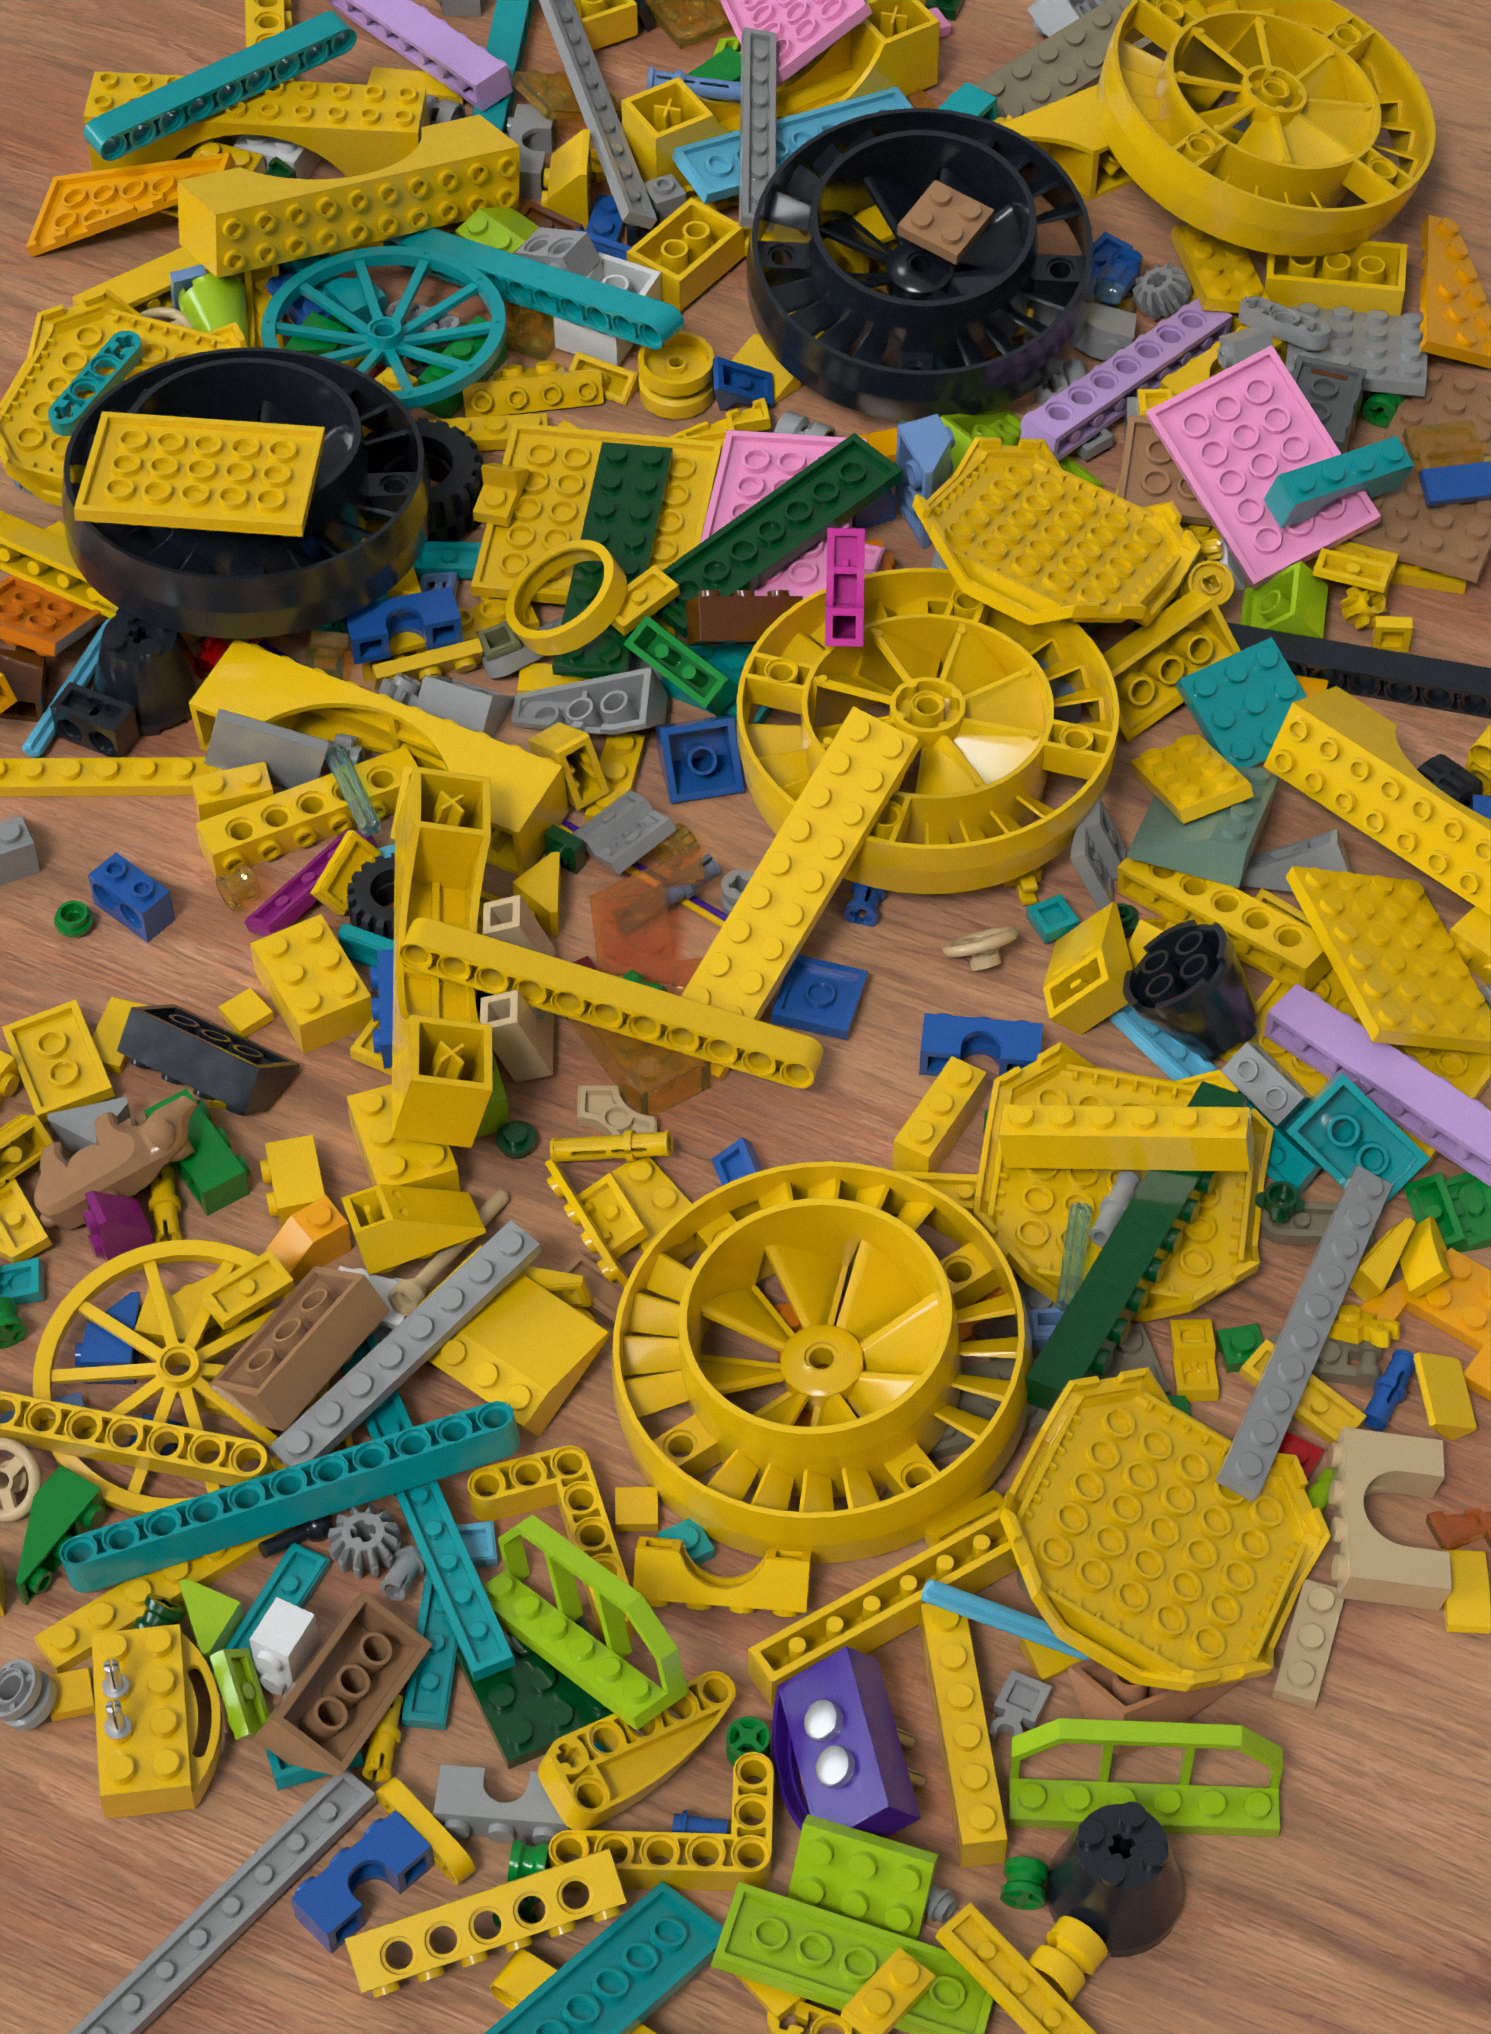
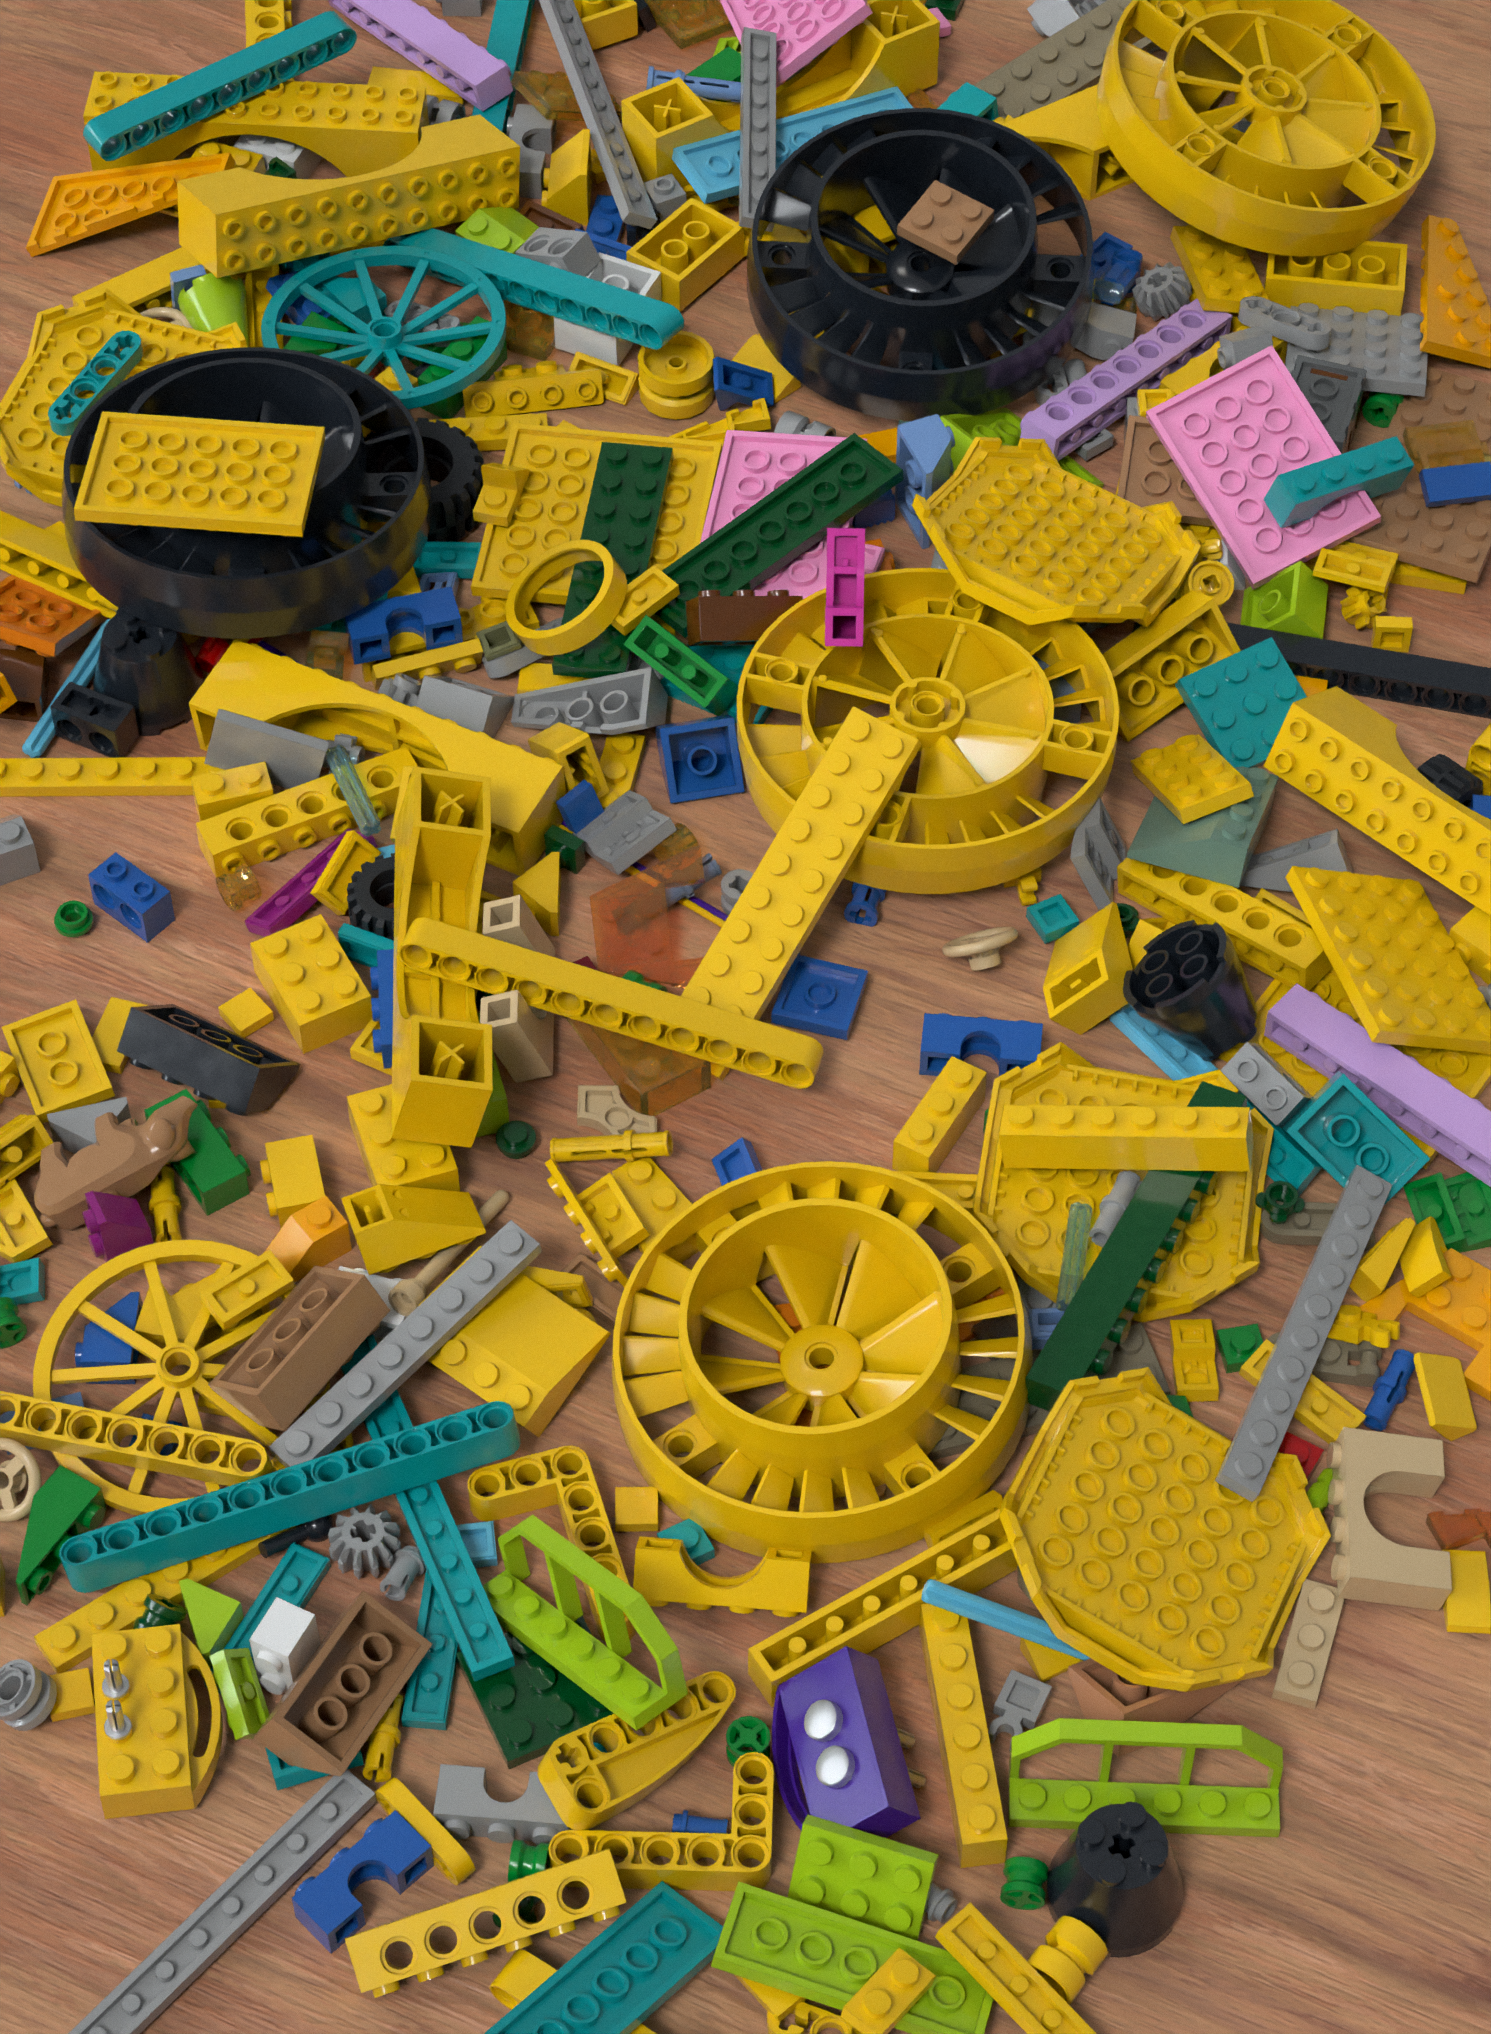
(580, 806): none -> blue tile

